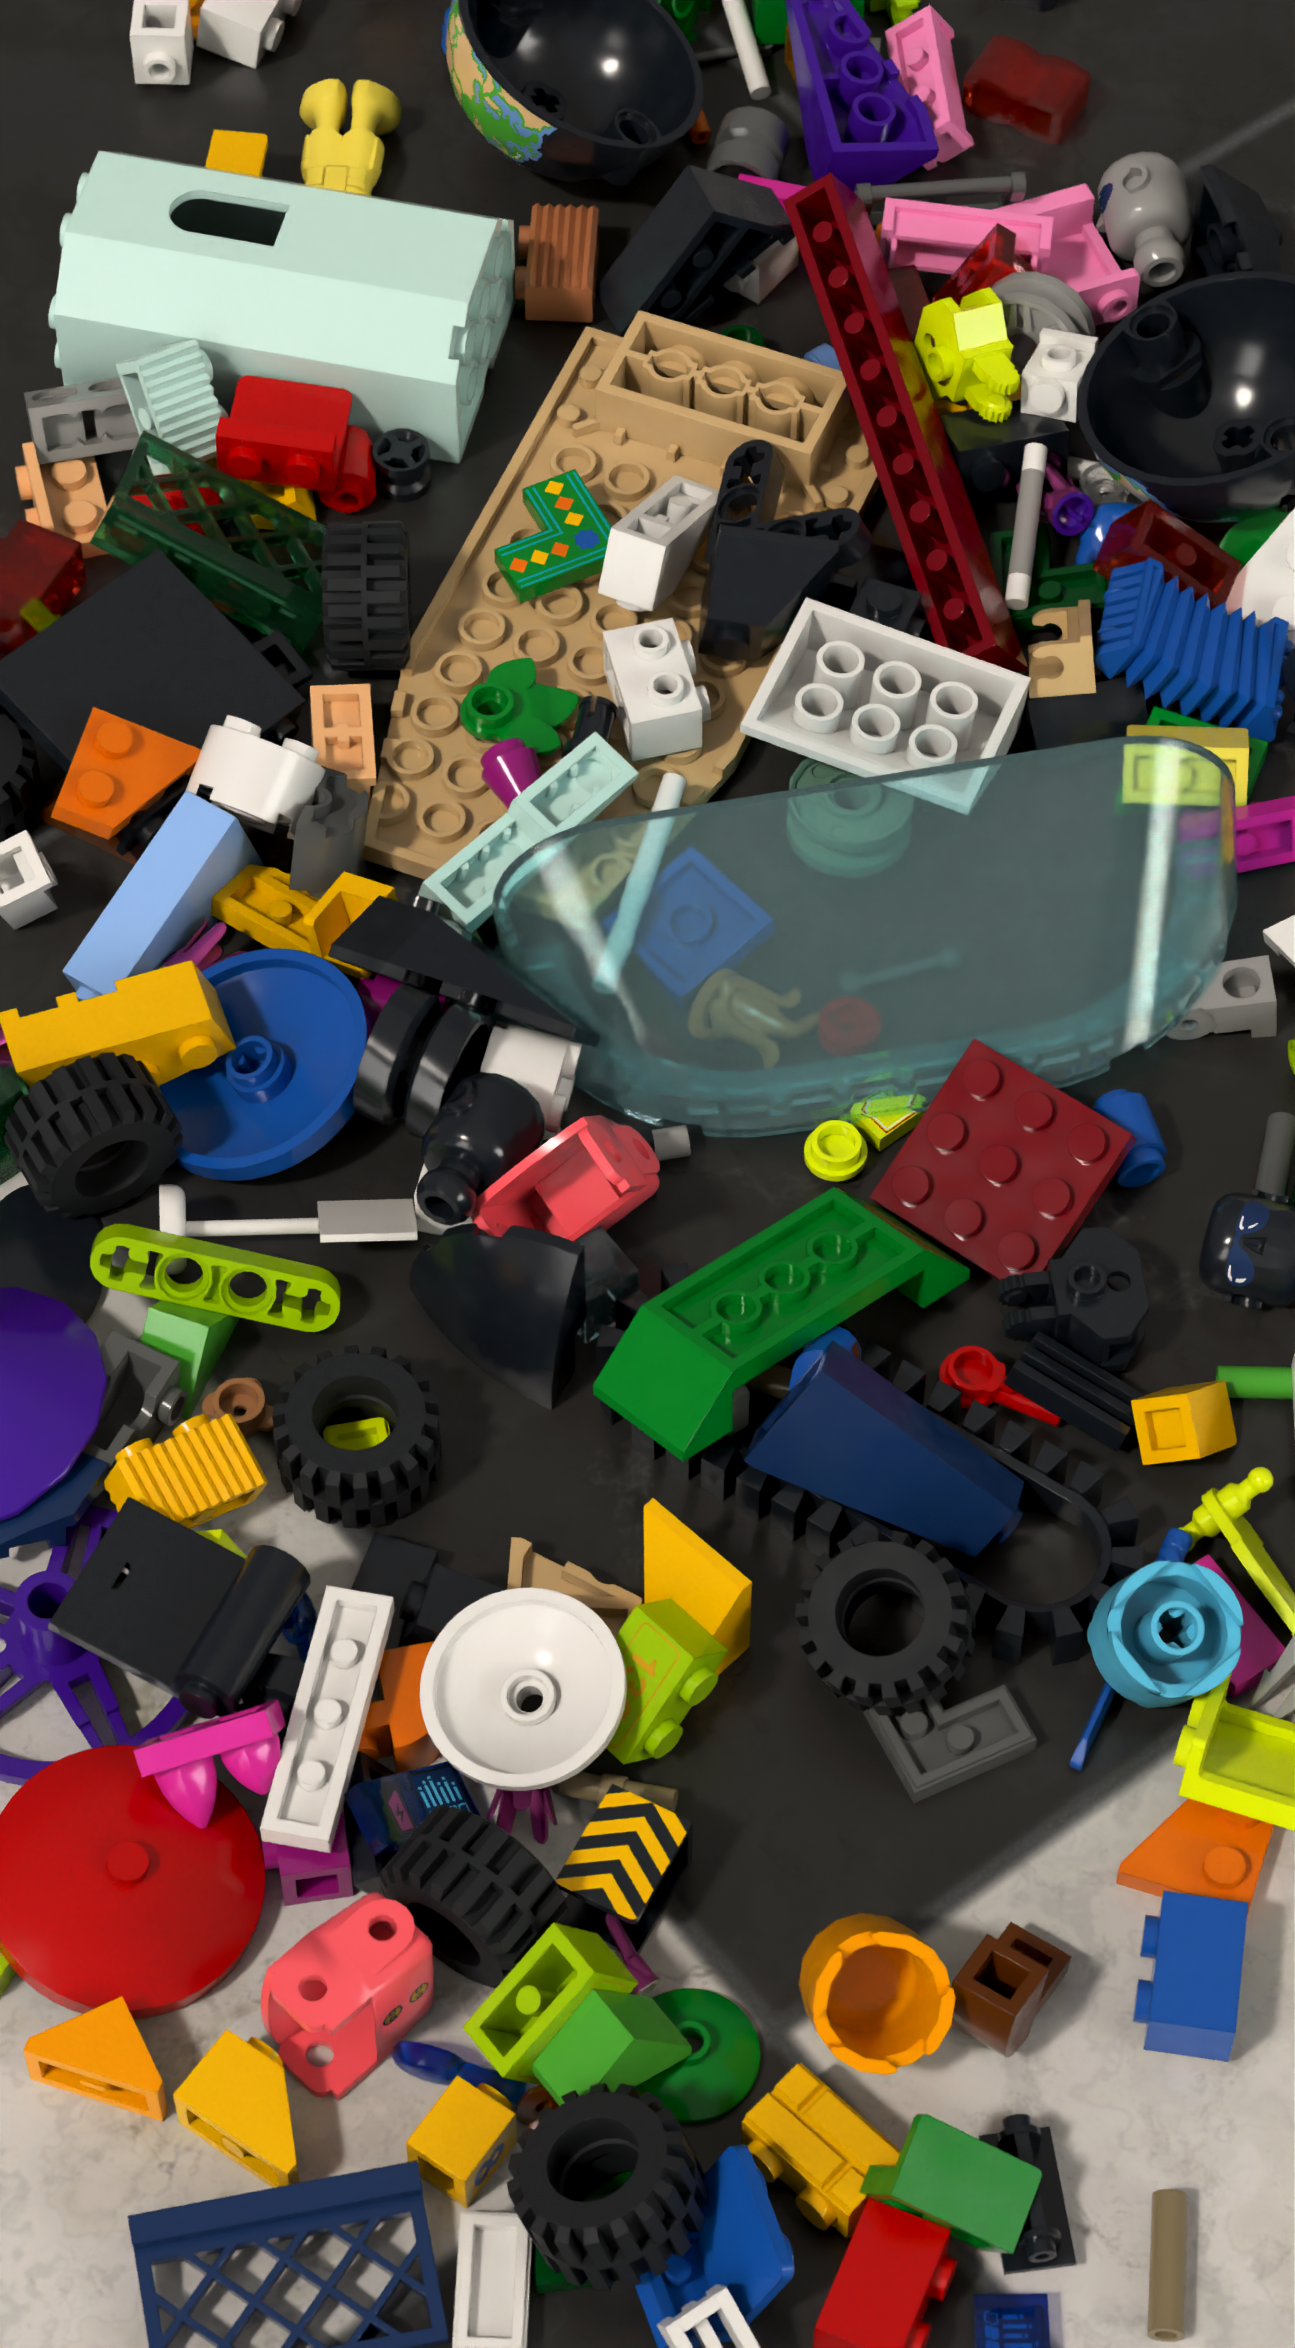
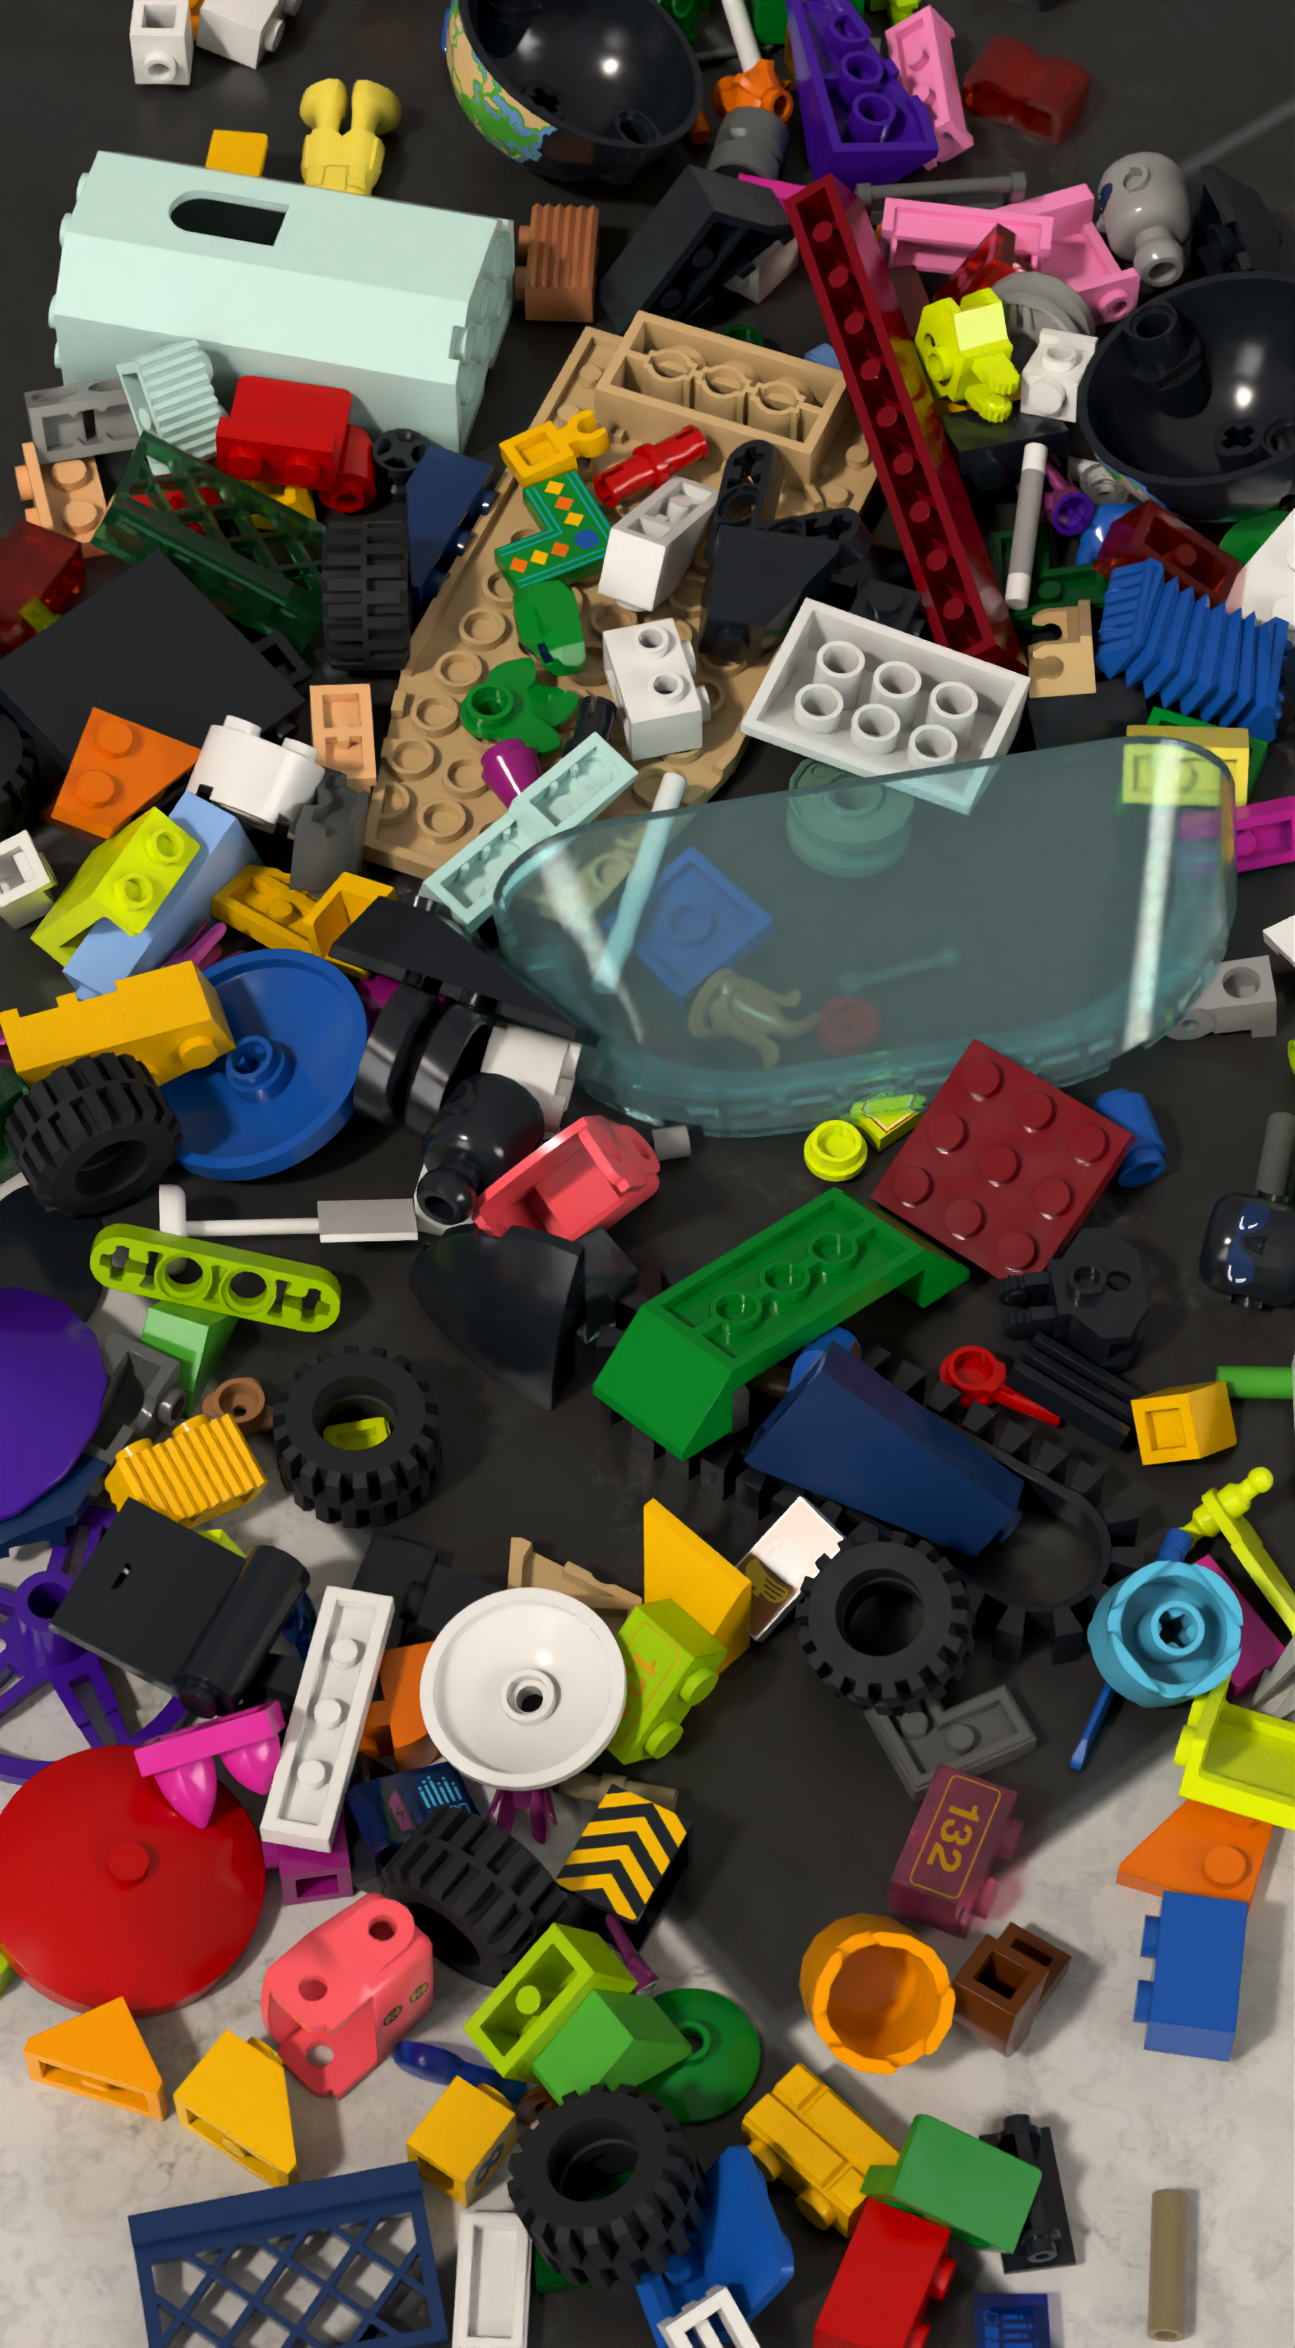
(119, 881): none -> neon yellow panel
(442, 508): none -> dark blue slope
(550, 626): none -> green rock
(551, 452): none -> yellow plate
(650, 466): none -> red pin
(755, 88): none -> orange rock
(783, 1560): none -> tile
(954, 1851): none -> clear pink brick

